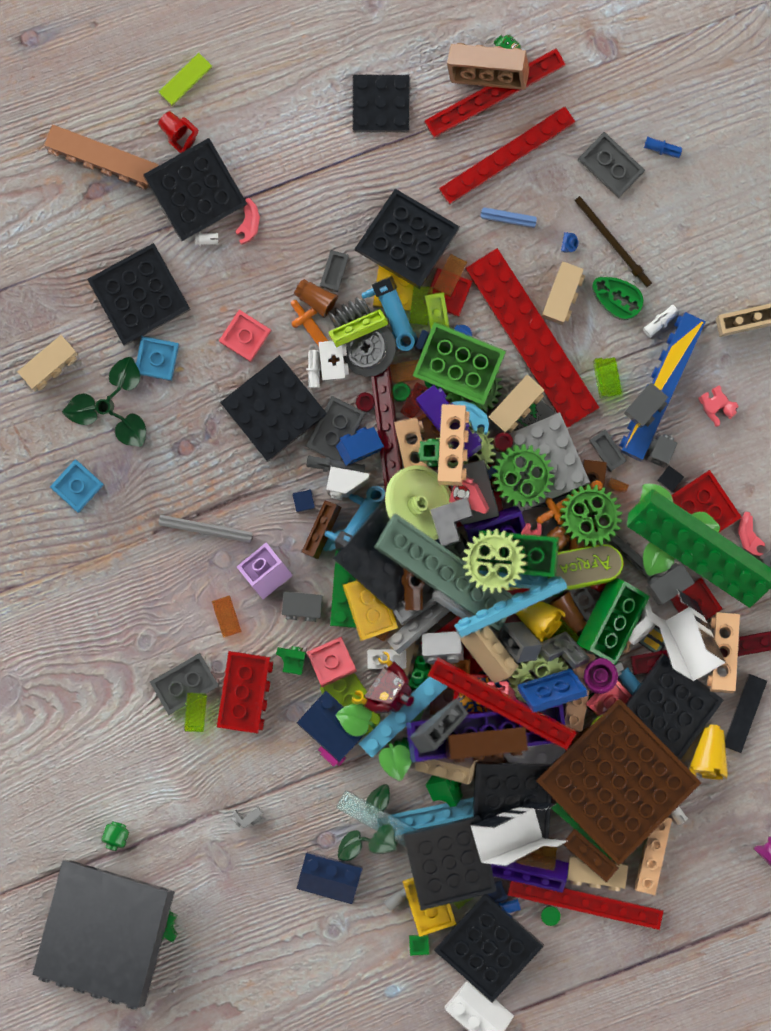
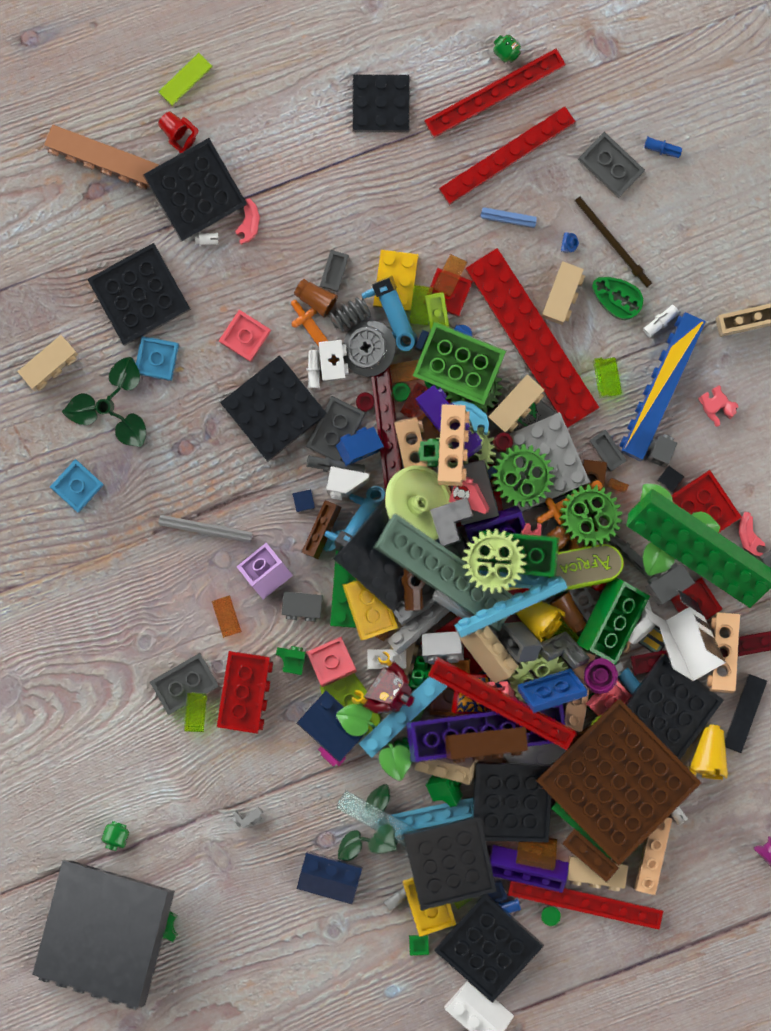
(358, 328): lime tile -> none
(407, 238): black plate -> none
(438, 727): dark grey slope -> none
(488, 66): medium nougat brick -> none
(511, 834): white sticker -> none
(645, 405): dark grey brick -> none

